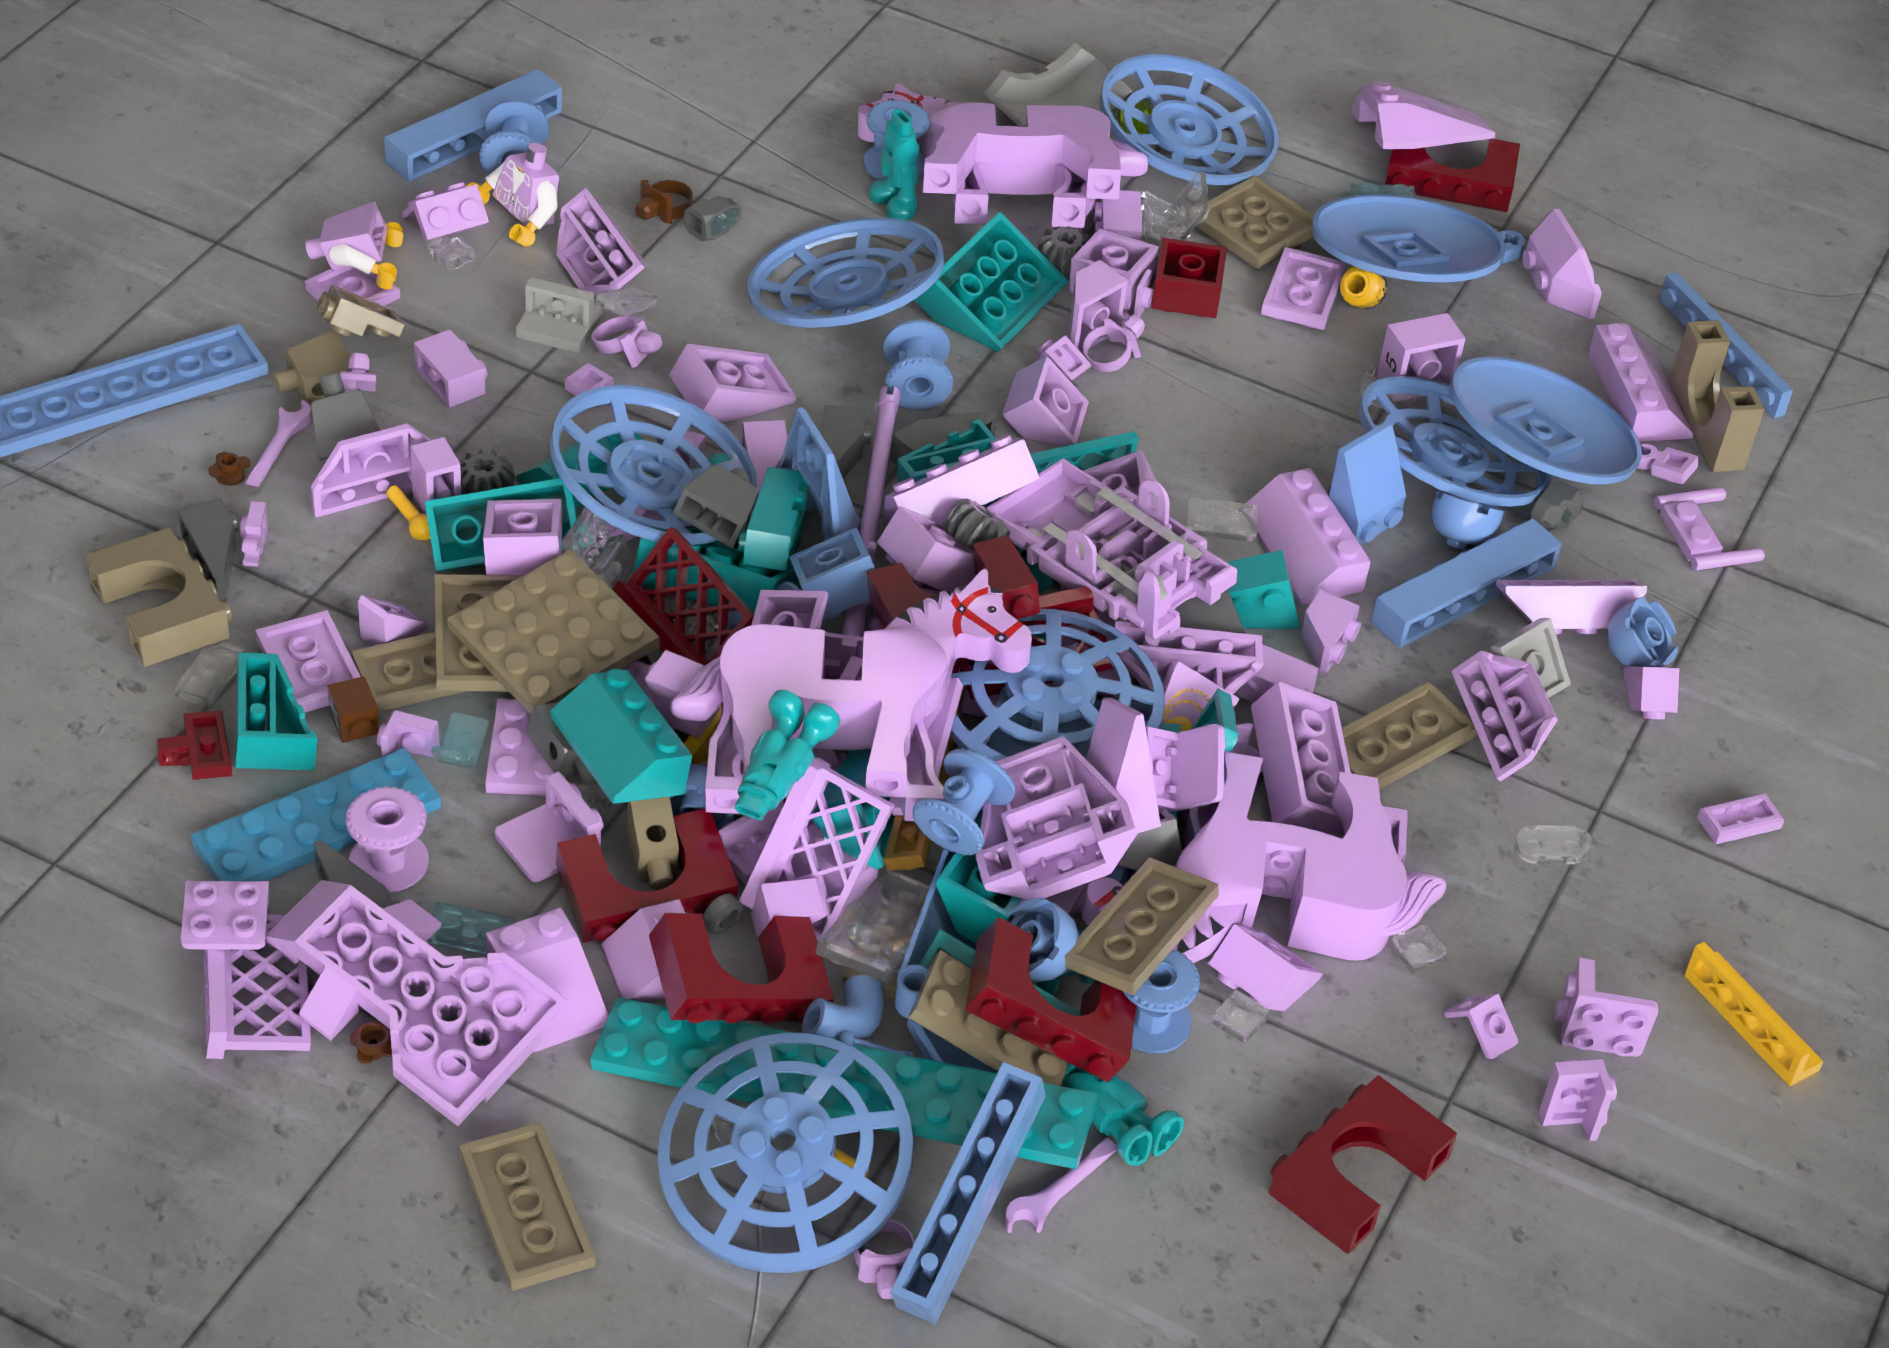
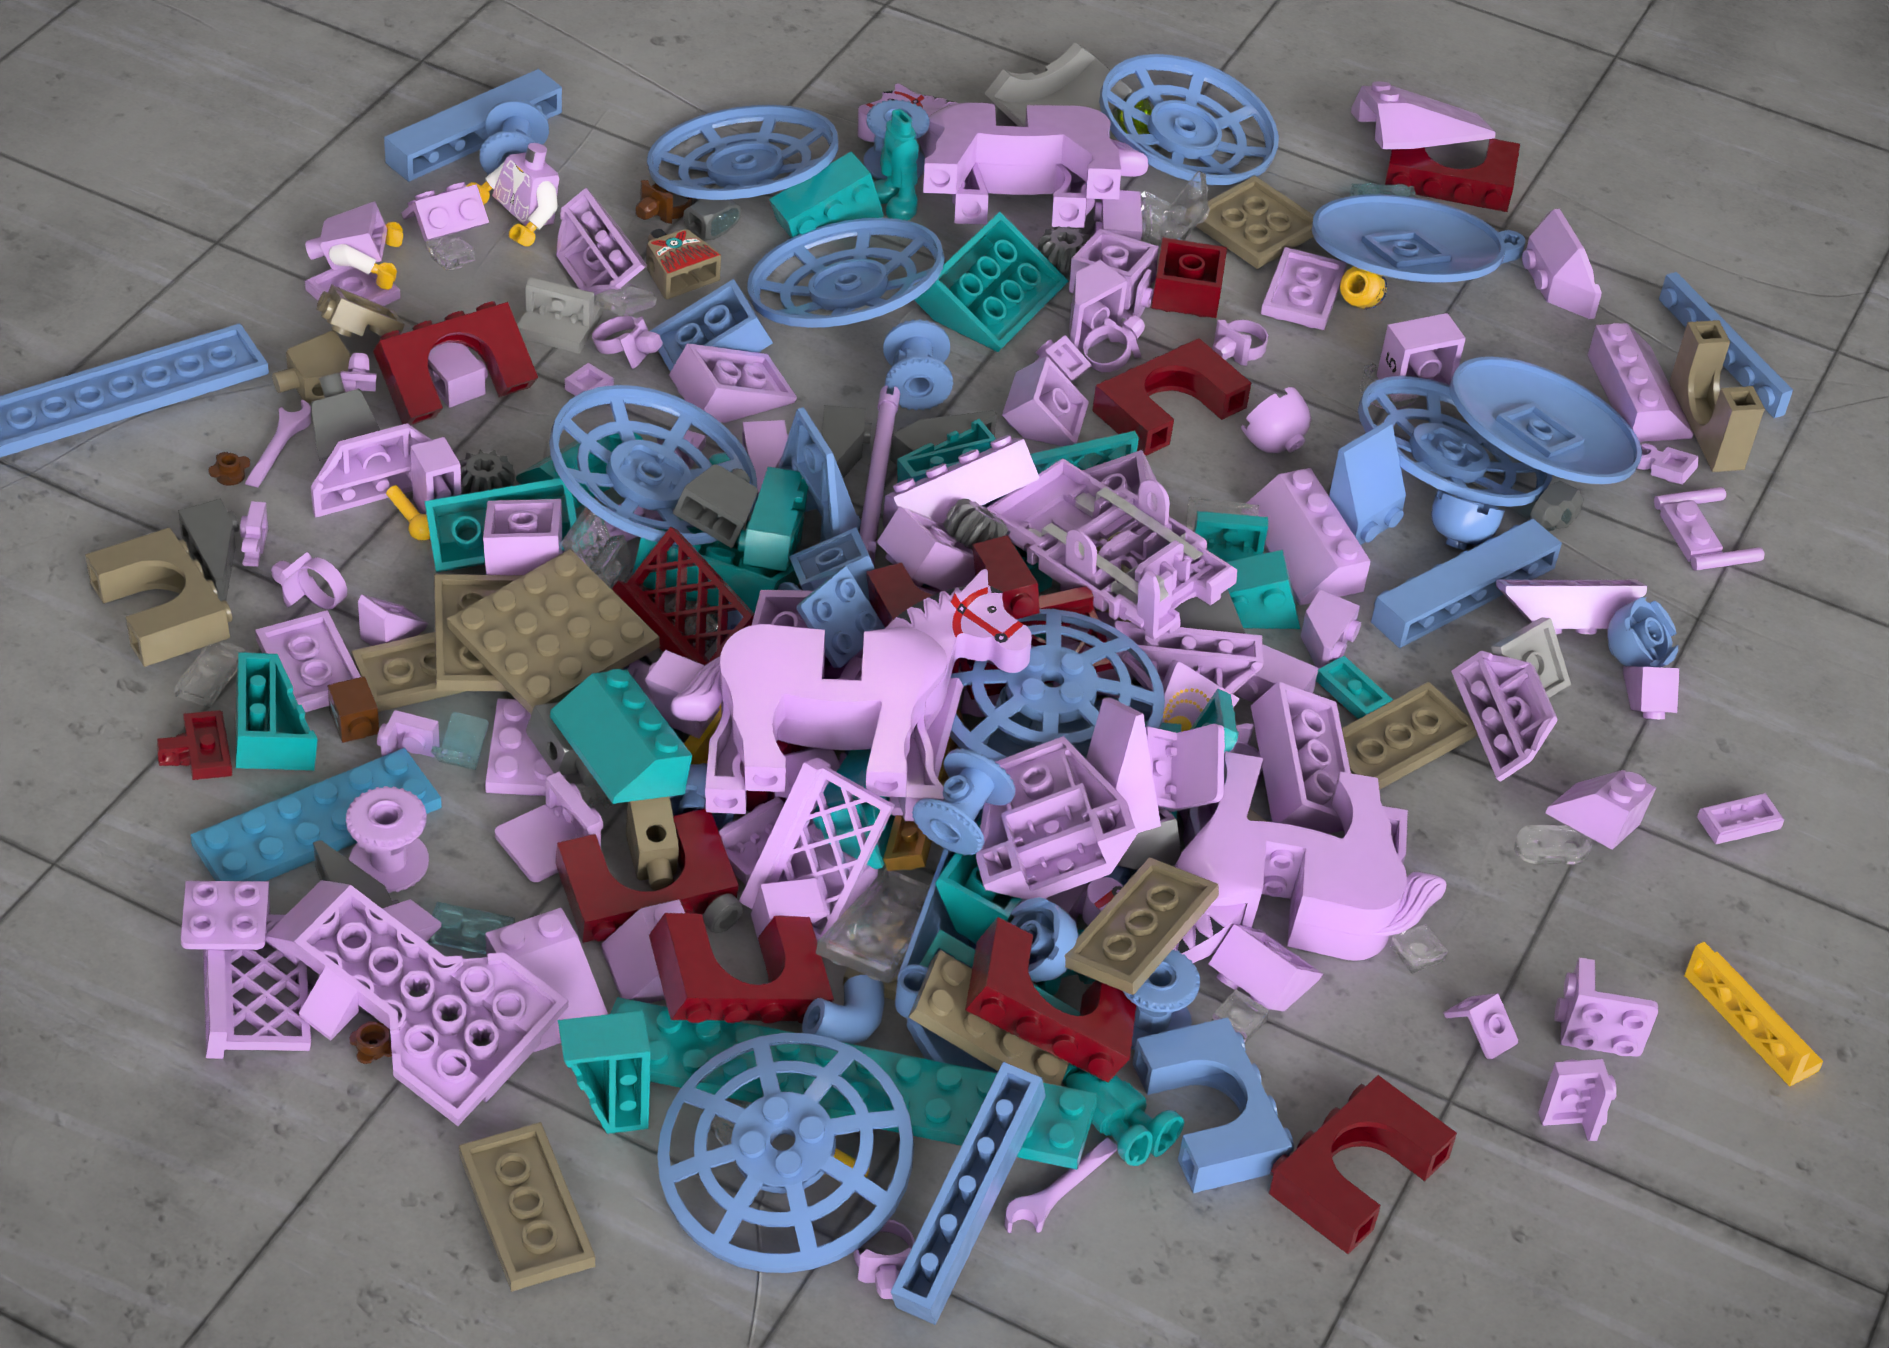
(297, 582): none -> lavender piece
(487, 331): none -> dark red arch
(611, 1066): none -> teal wedge
(681, 262): none -> dark tan torso
(716, 320): none -> medium blue slope
(743, 161): none -> medium blue dish
(780, 762): teal piece -> none
(832, 196): none -> teal wedge
(841, 611): none -> medium blue bracket
(849, 1039): medium blue hinge -> none
(1189, 369): none -> dark red arch
(1216, 1058): none -> medium blue arch
(1232, 534): none -> teal bracket
(1233, 344): none -> lavender piece
(1279, 423): none -> lavender cylinder
(1352, 687): none -> teal plate
(1605, 806): none -> lavender slope

